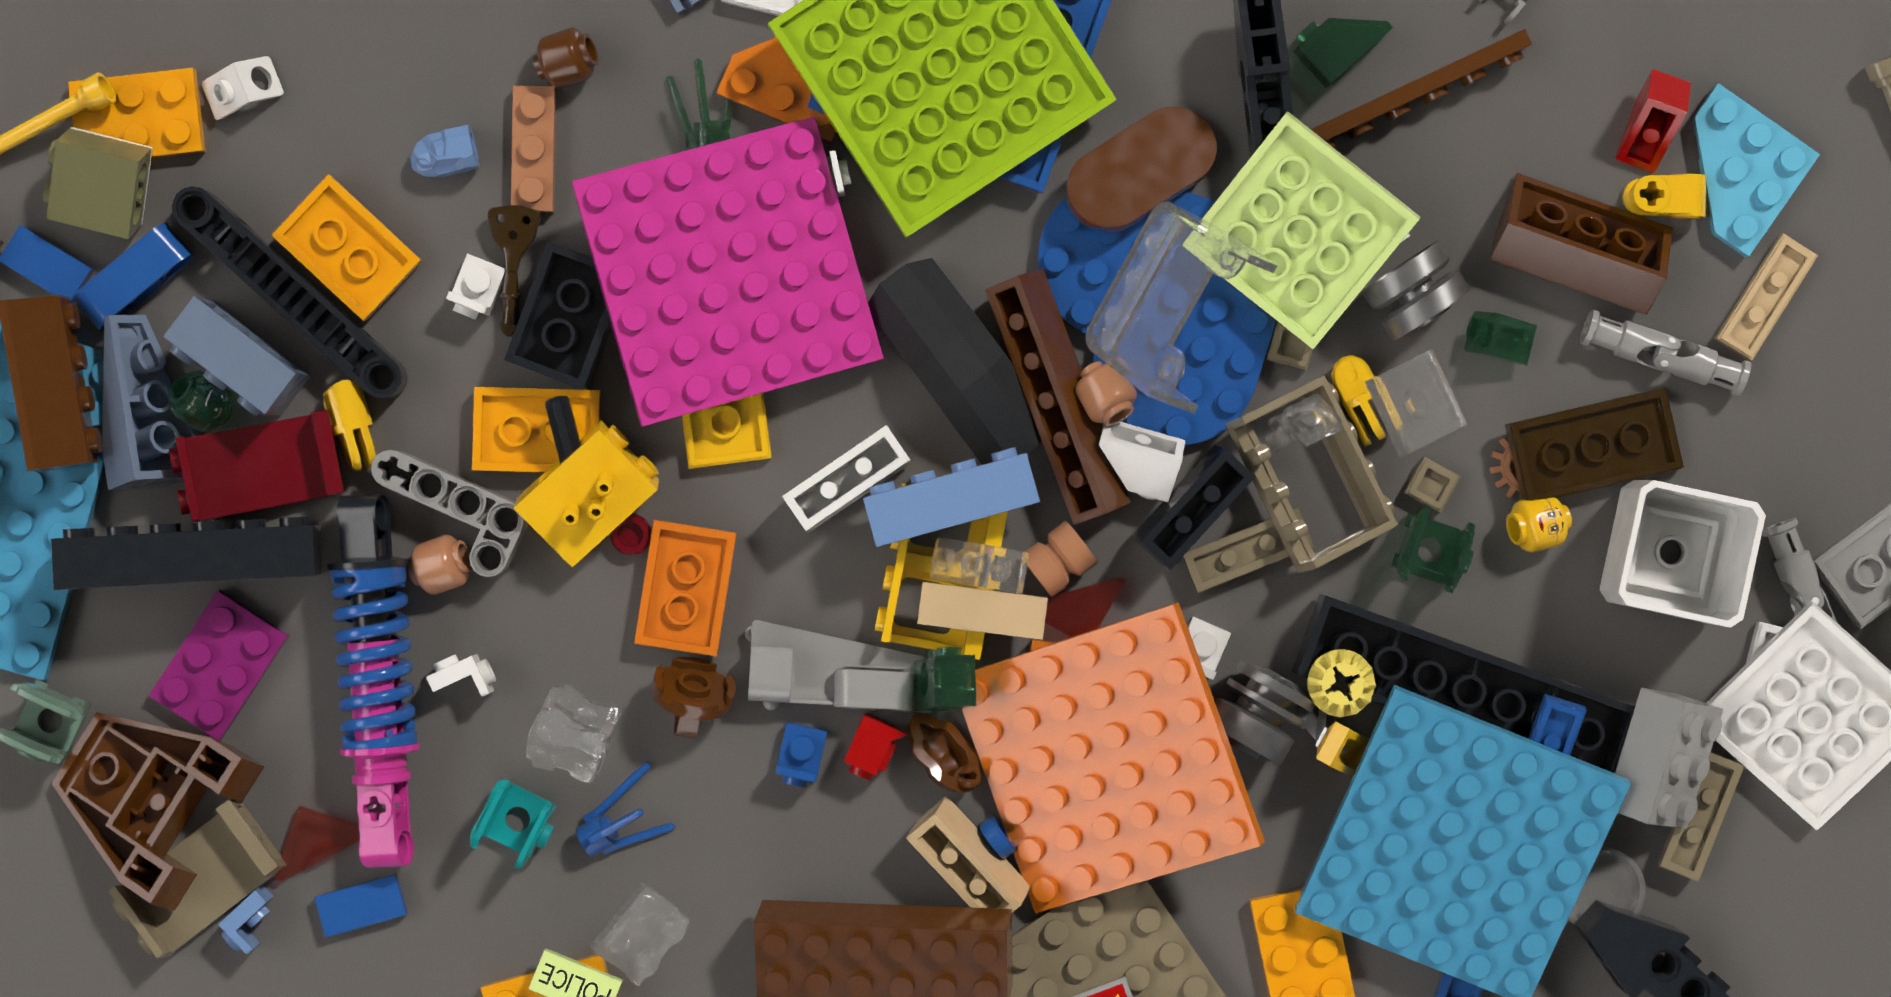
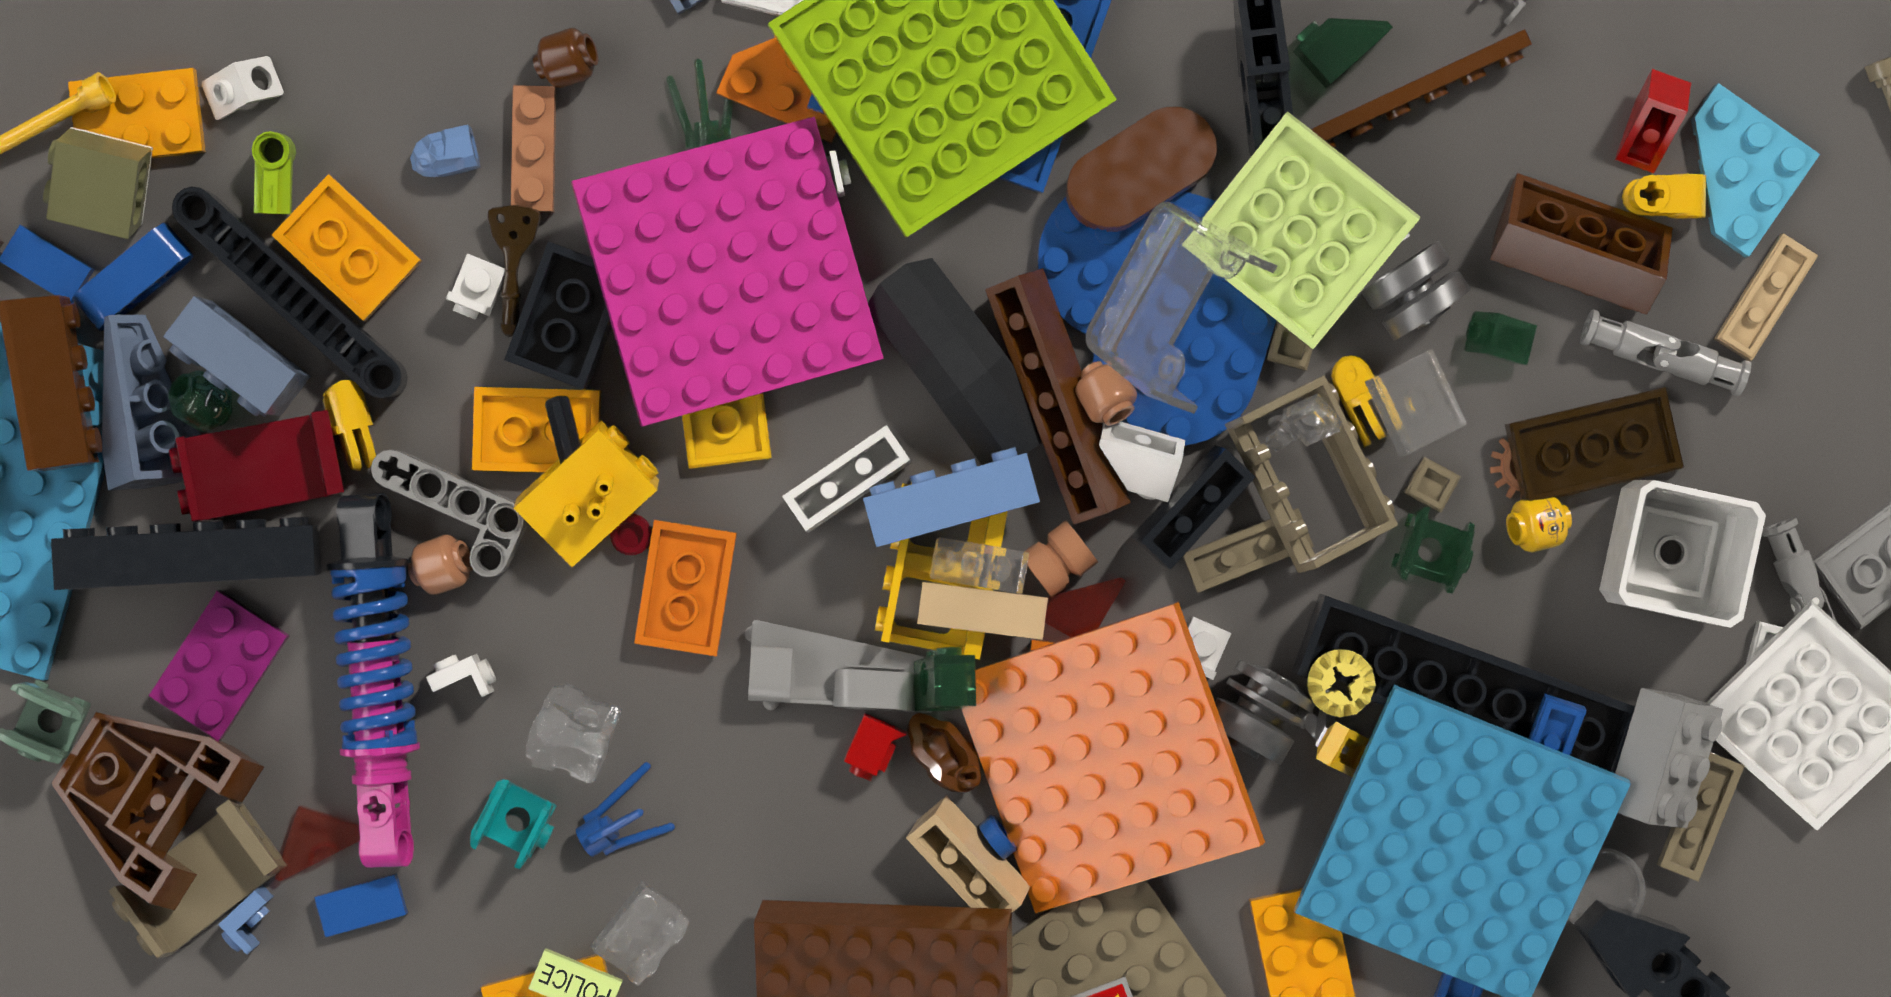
(274, 179): none -> lime piece
(692, 693): reddish brown tile -> none
(800, 754): blue bracket -> none

